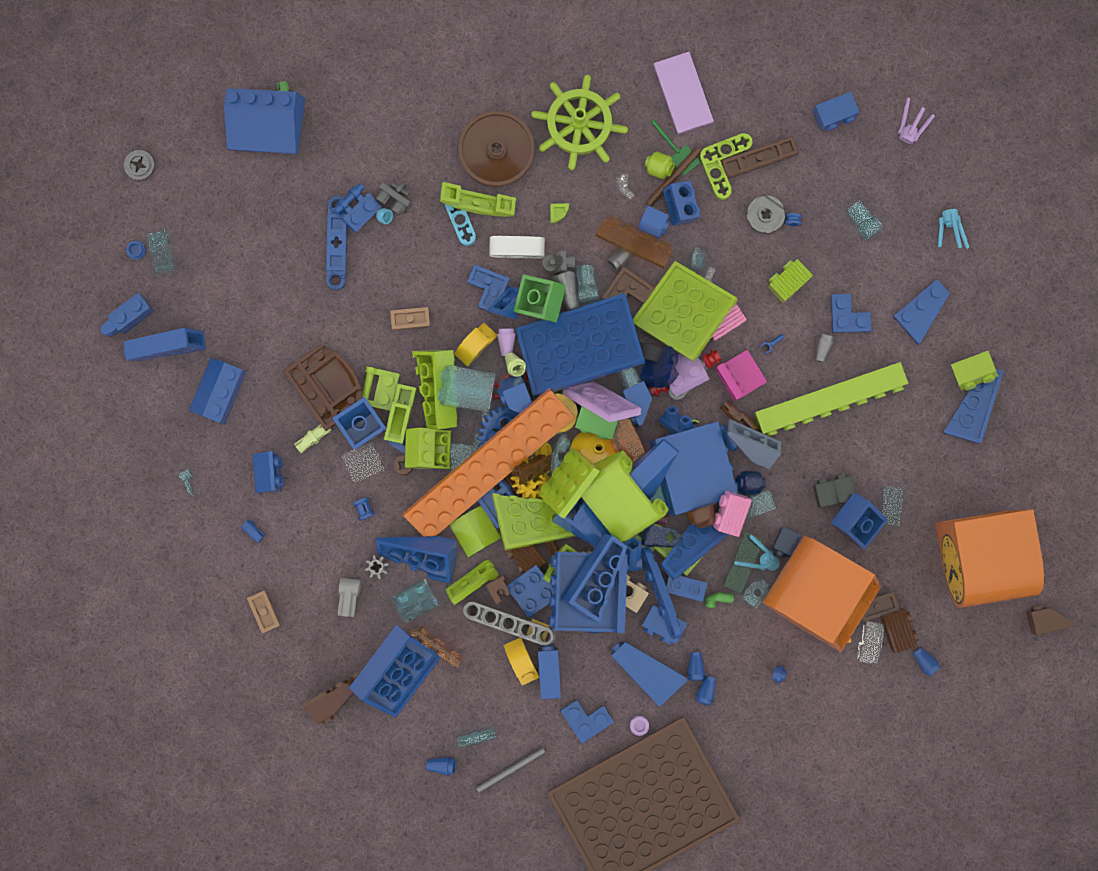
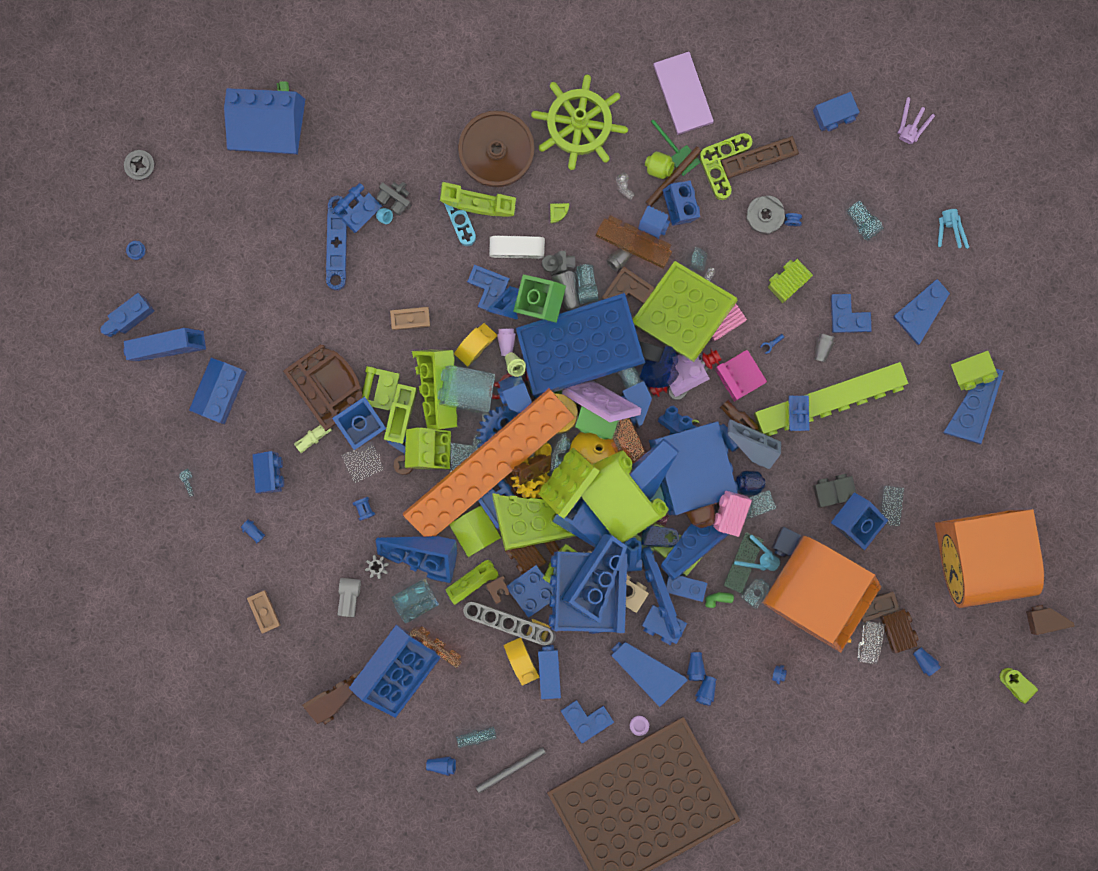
(161, 252): clear light blue slope -> none
(798, 413): none -> blue hips
(1019, 686): none -> lime piece

